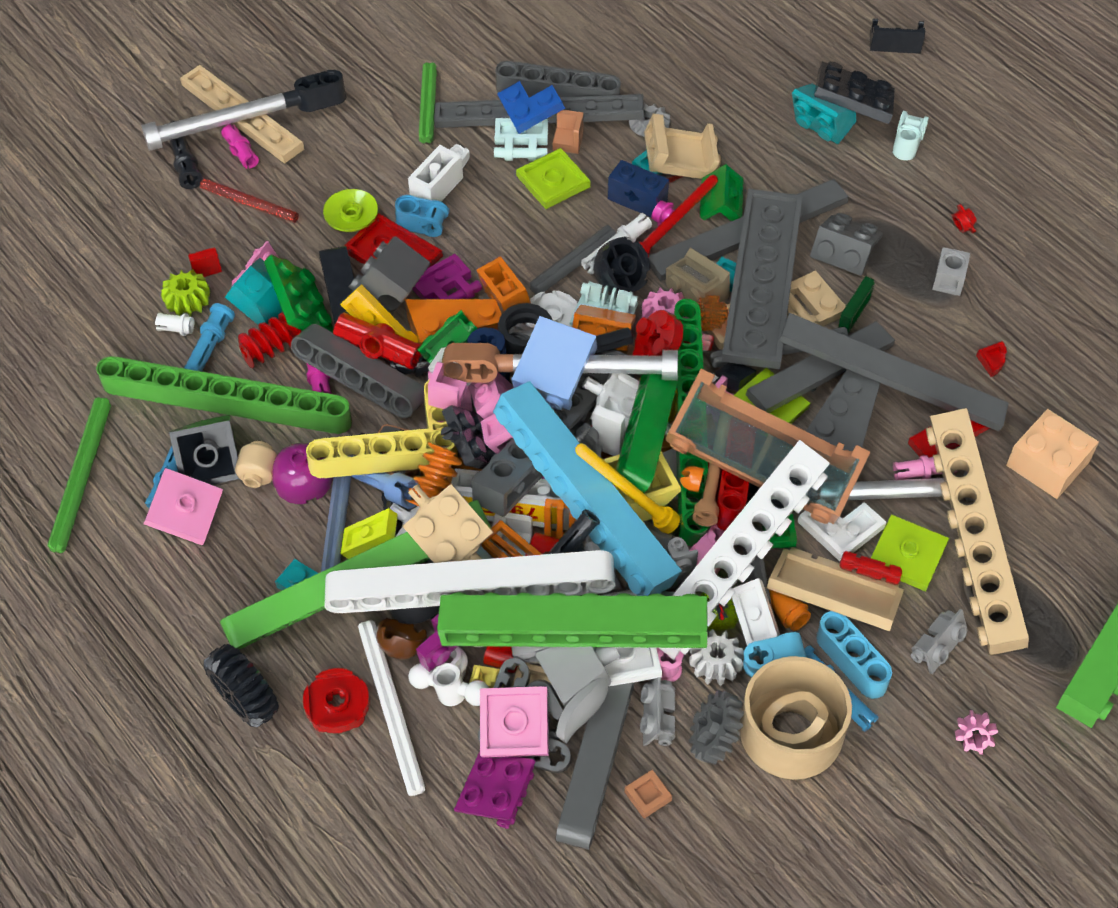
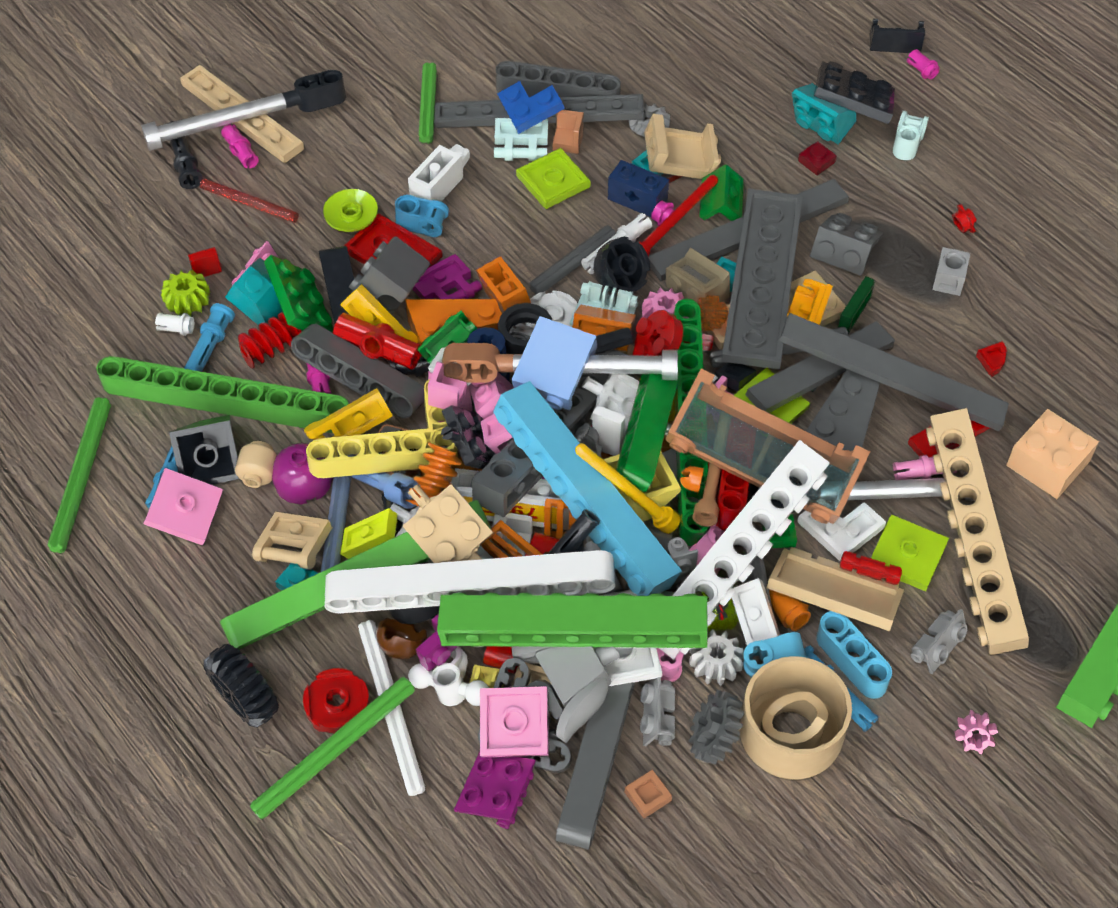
(292, 531): none -> tan plate
(332, 748): none -> bright green axle
(353, 418): none -> yellow plate
(810, 303): none -> light orange hinge
(817, 158): none -> dark red plate
(927, 67): none -> dark pink pin

